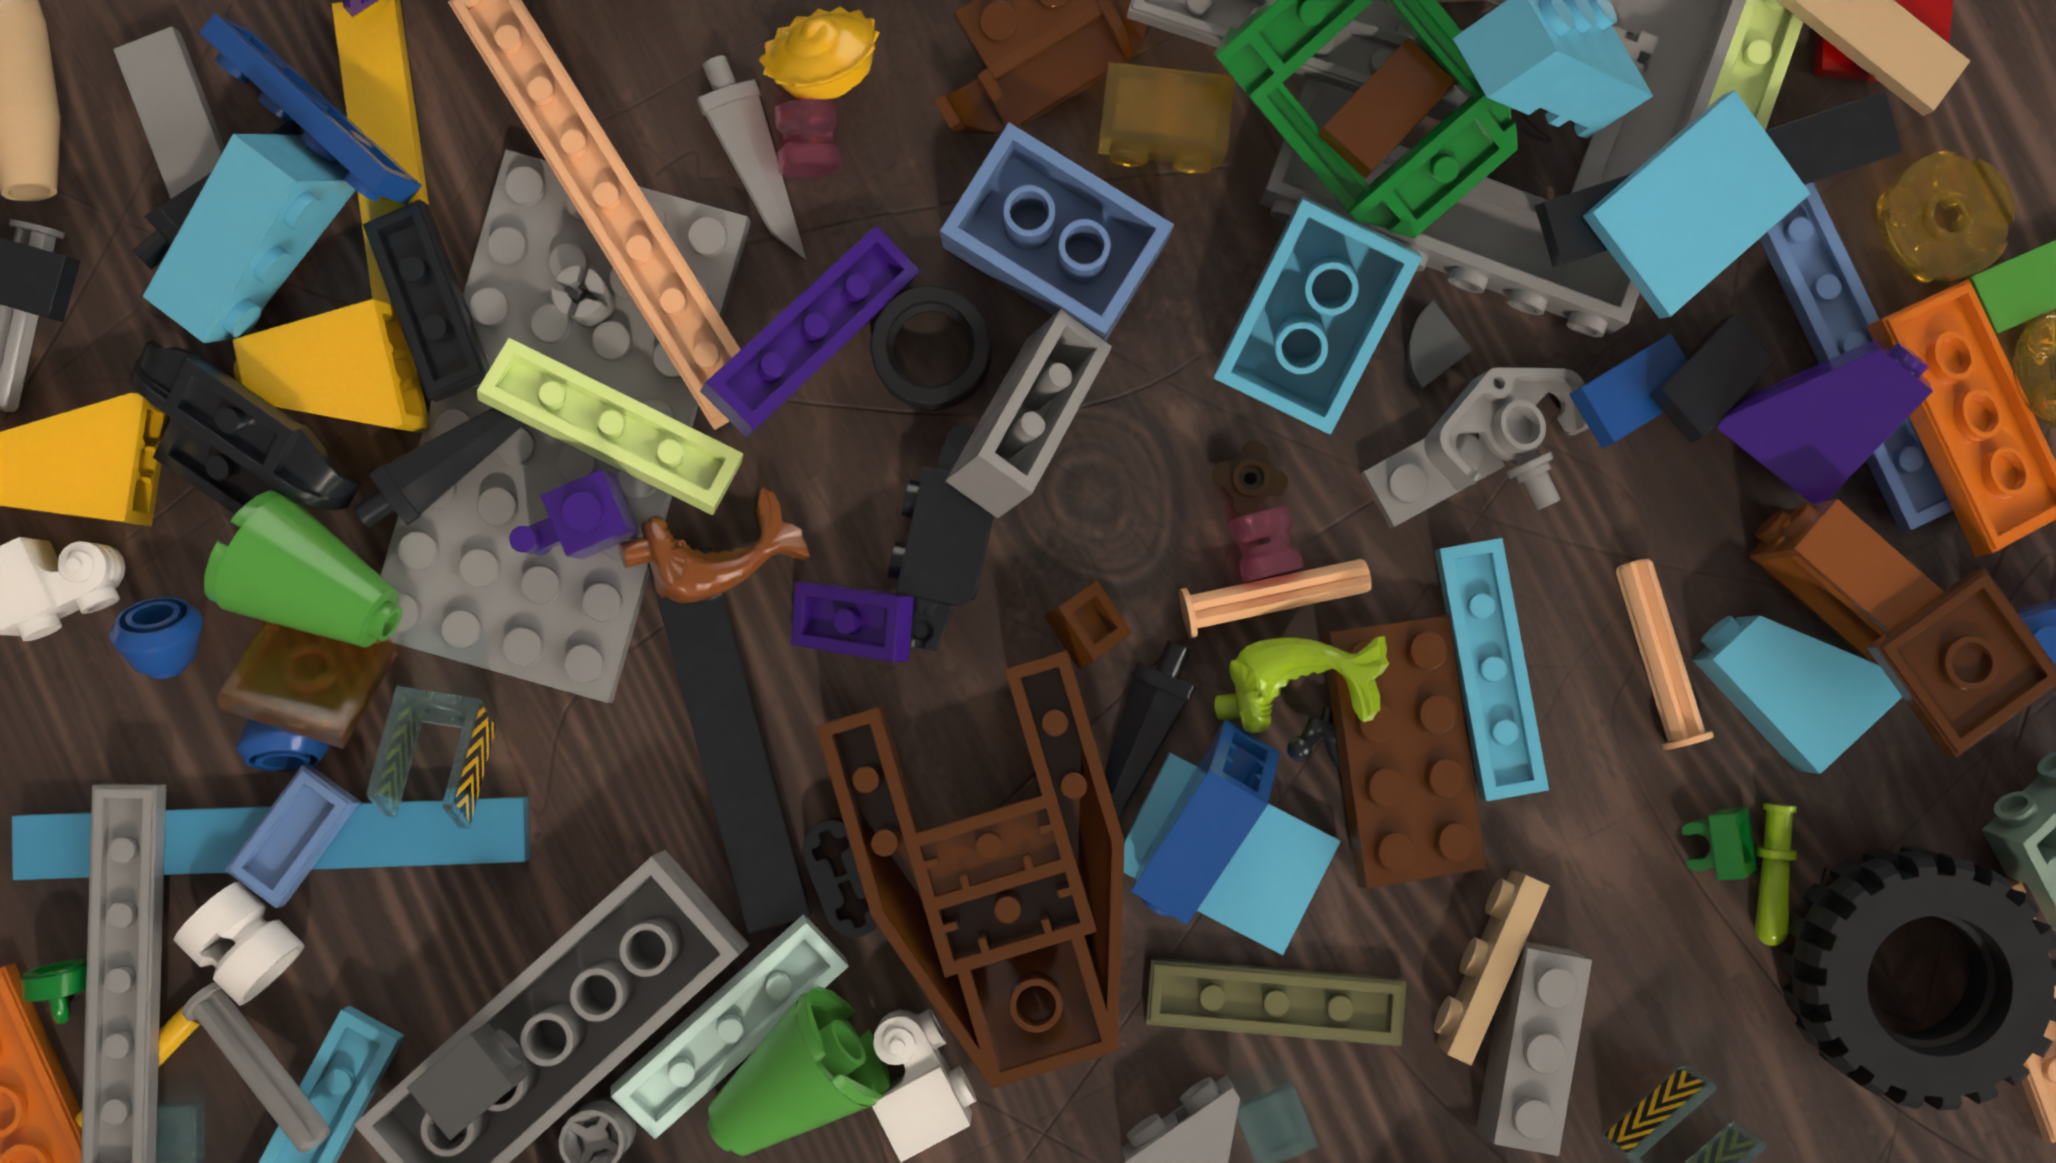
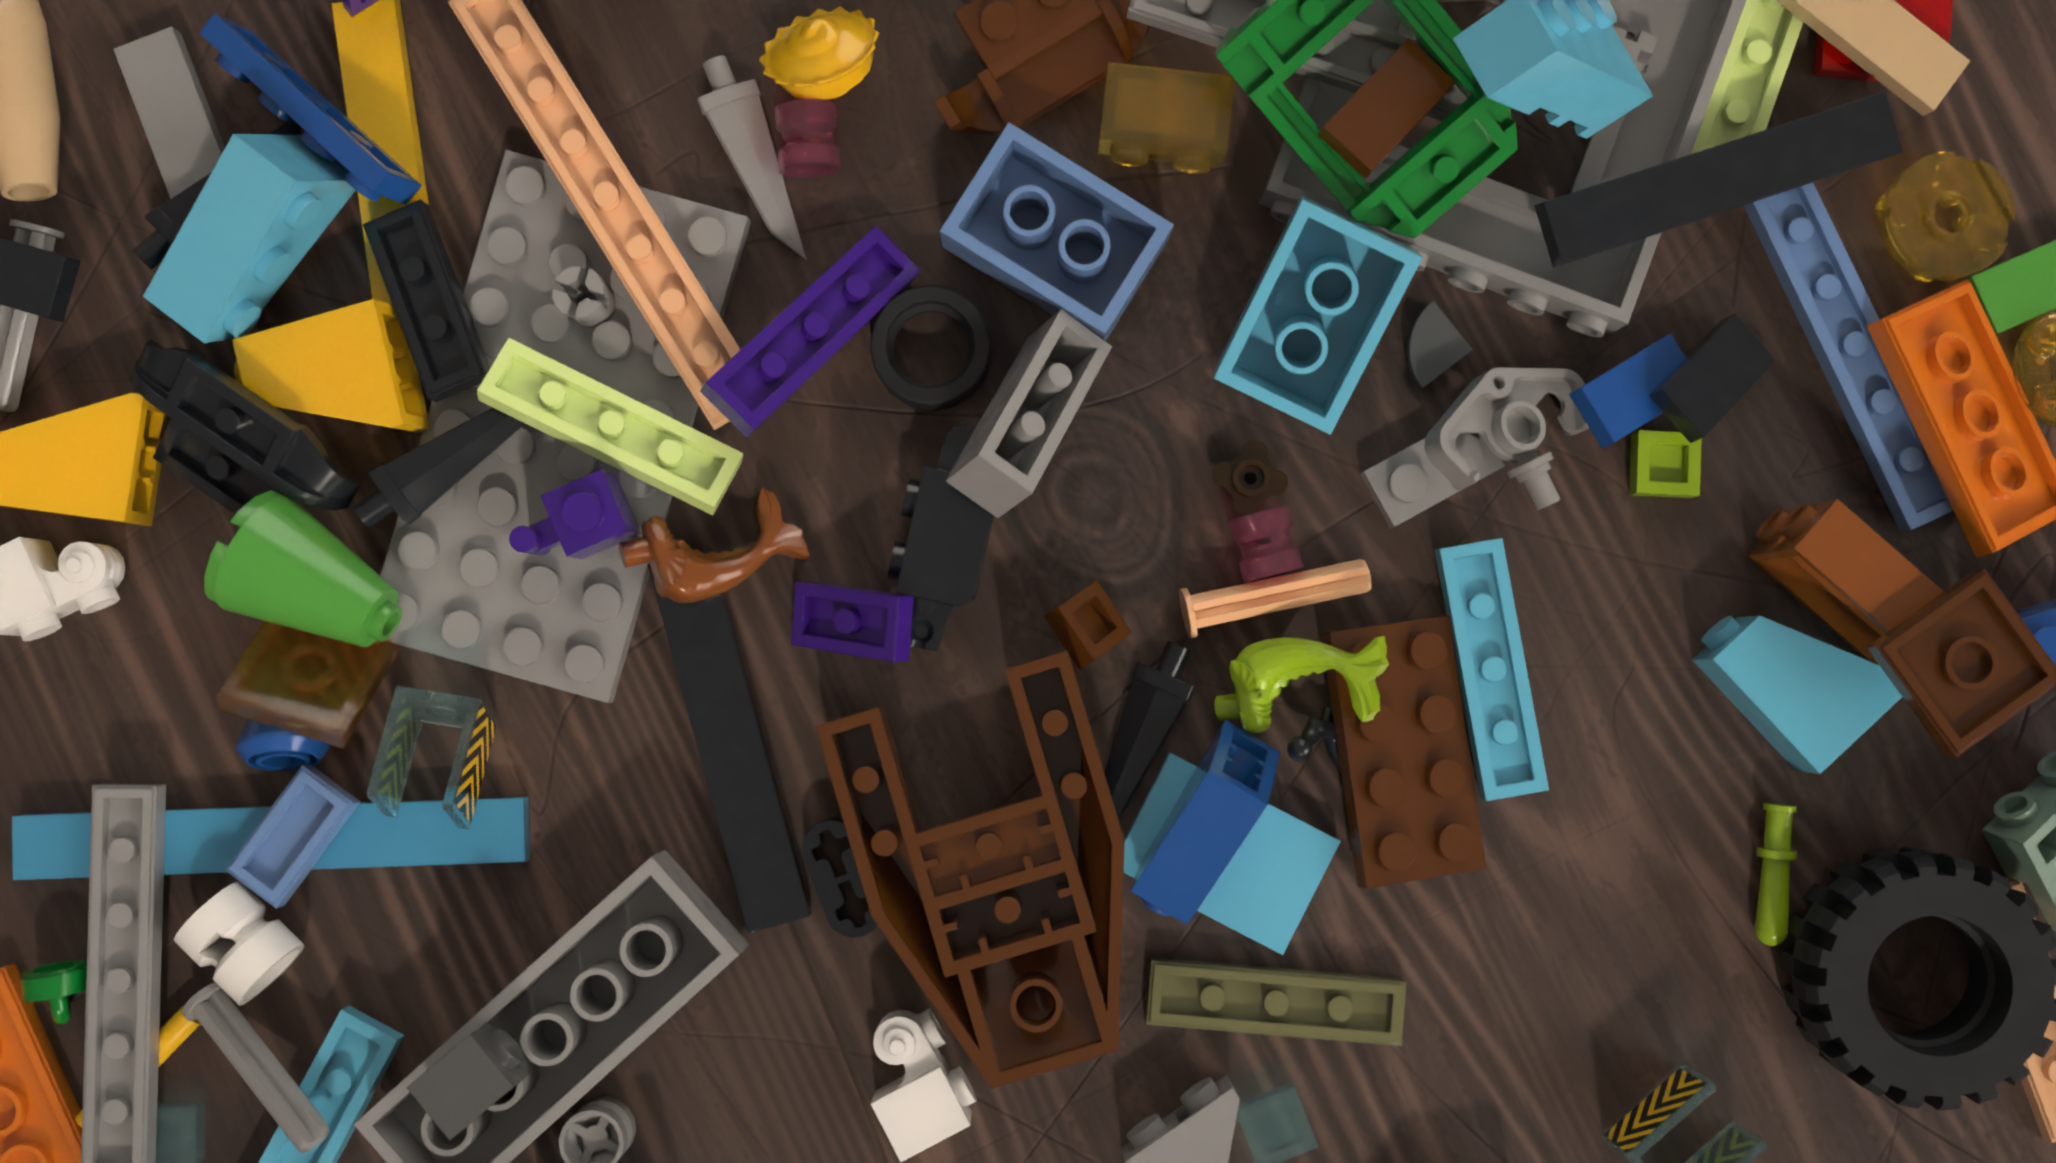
(158, 636): blue cone -> none
(726, 1027): light aqua plate -> none
(799, 1077): bright green cone -> none
(1489, 965): tan plate -> none
(1534, 1049): light grey brick -> none
(1661, 655): light nougat axle -> none
(1664, 465): none -> lime tile
(1696, 204): medium azure tile -> none
(1730, 843): green tile -> none
(1829, 417): dark purple slope -> none

